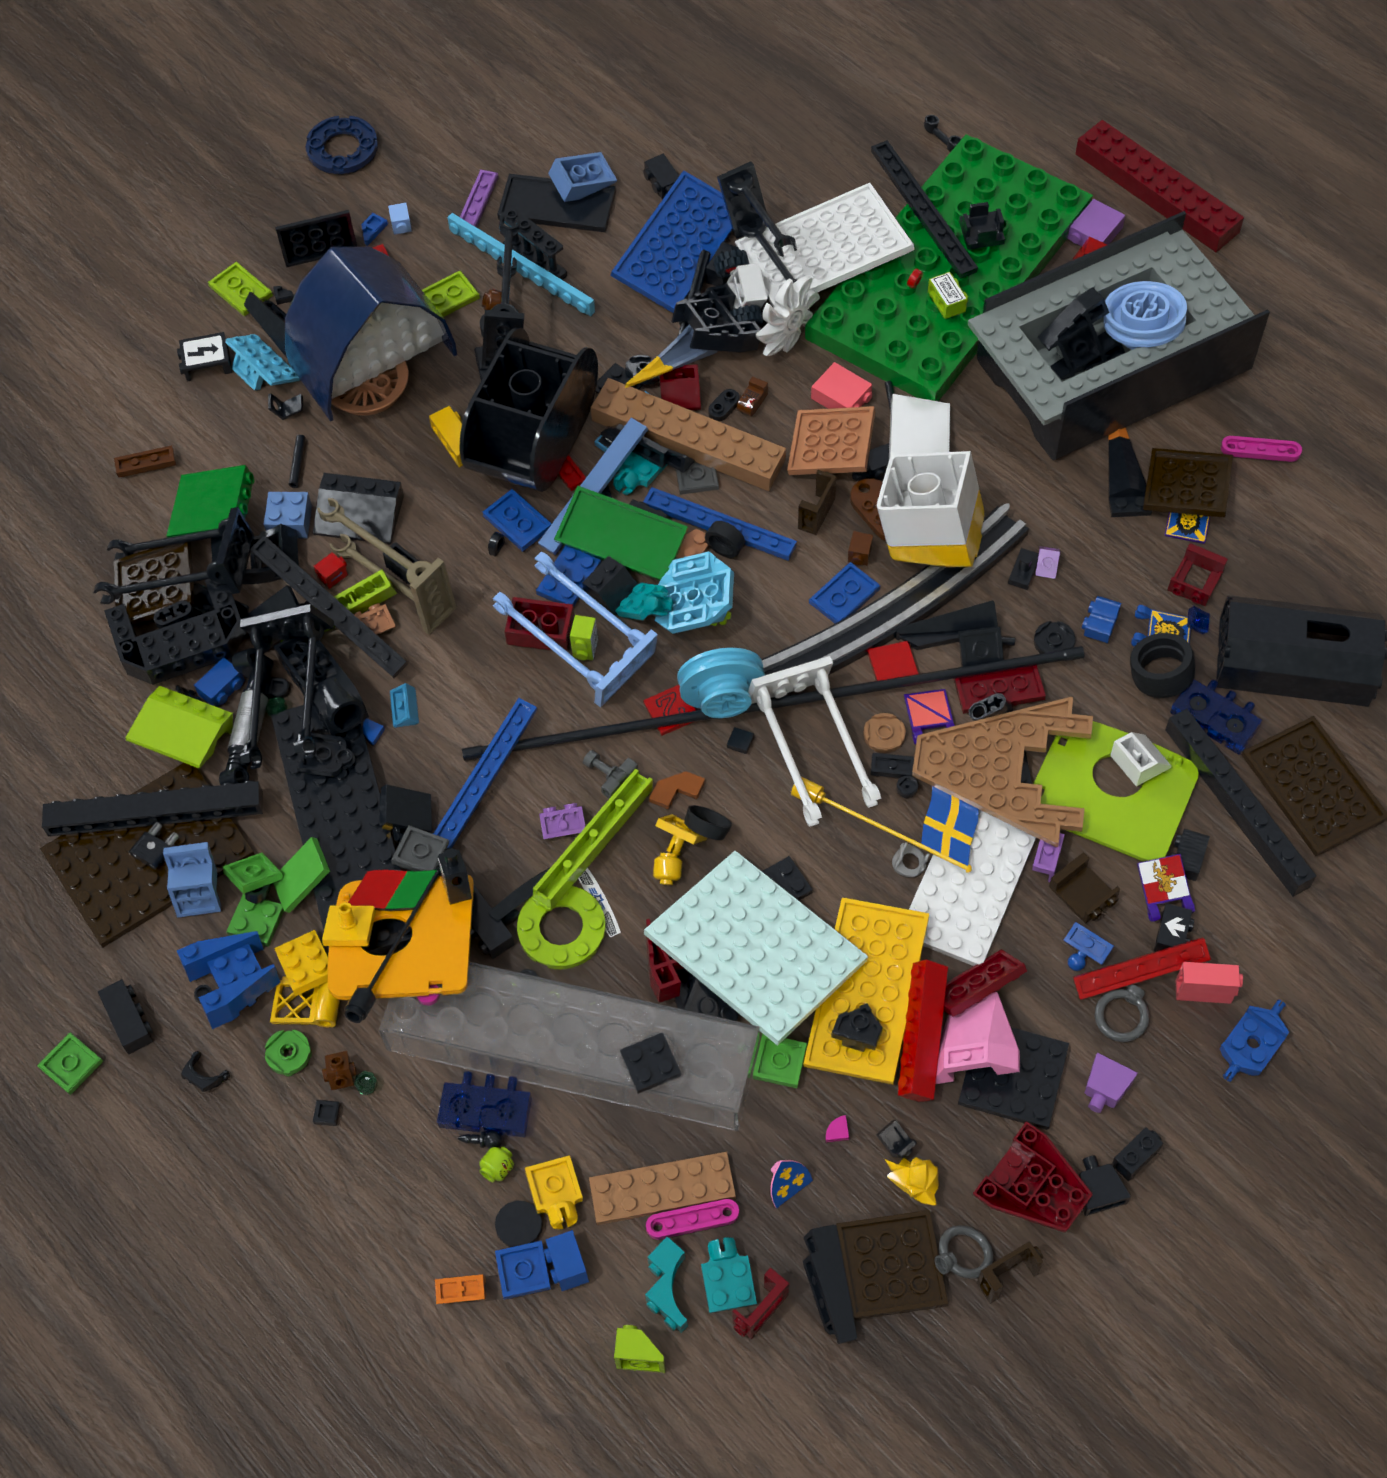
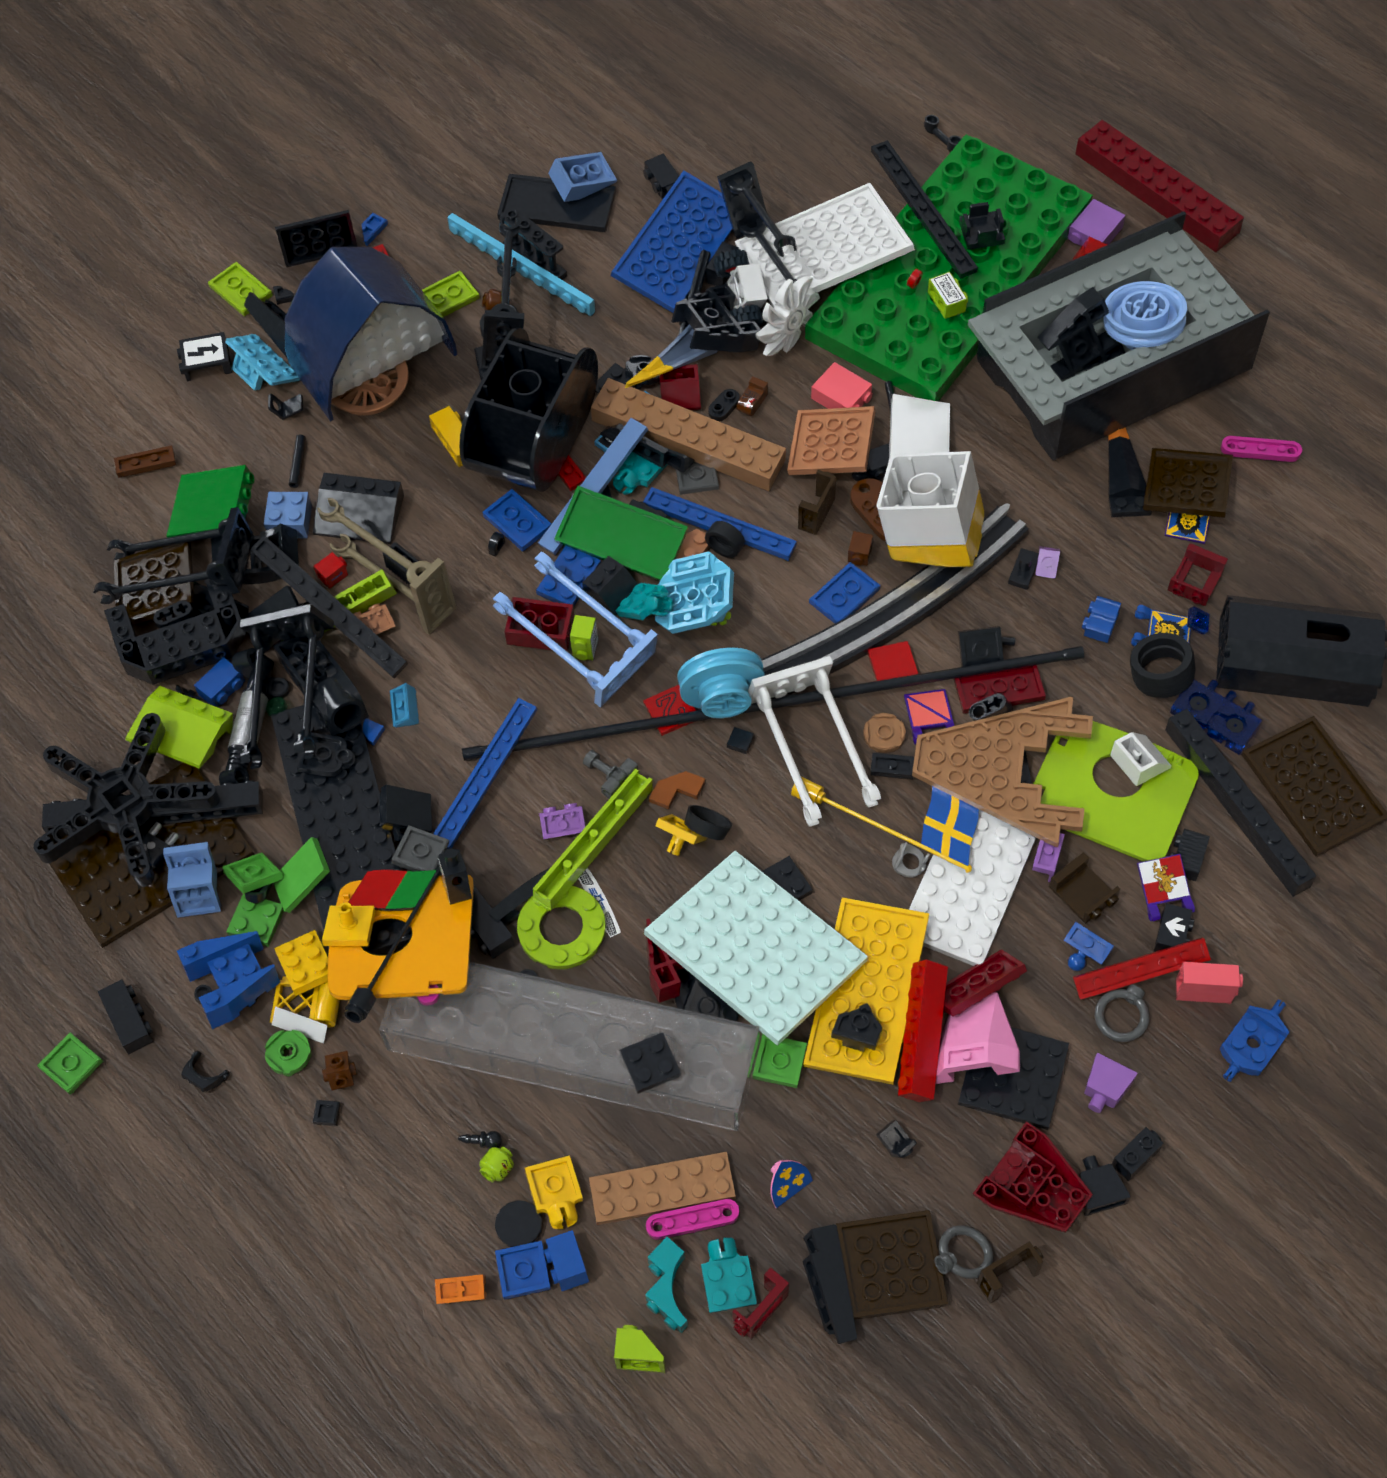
(129, 816): none -> black beam
(291, 1021): none -> white sticker
(334, 126): dark blue plate -> none
(366, 1083): clear green tile -> none
(399, 218): light blue brick -> none
(479, 197): medium lavender tile -> none
(494, 1109): clear blue piece -> none
(667, 868): yellow head -> none
(837, 1130): dark pink tile -> none
(907, 786): black tile -> none
(916, 1178): yellow hair -> none
(945, 627): black wedge -> none
(1053, 637): black tile -> none

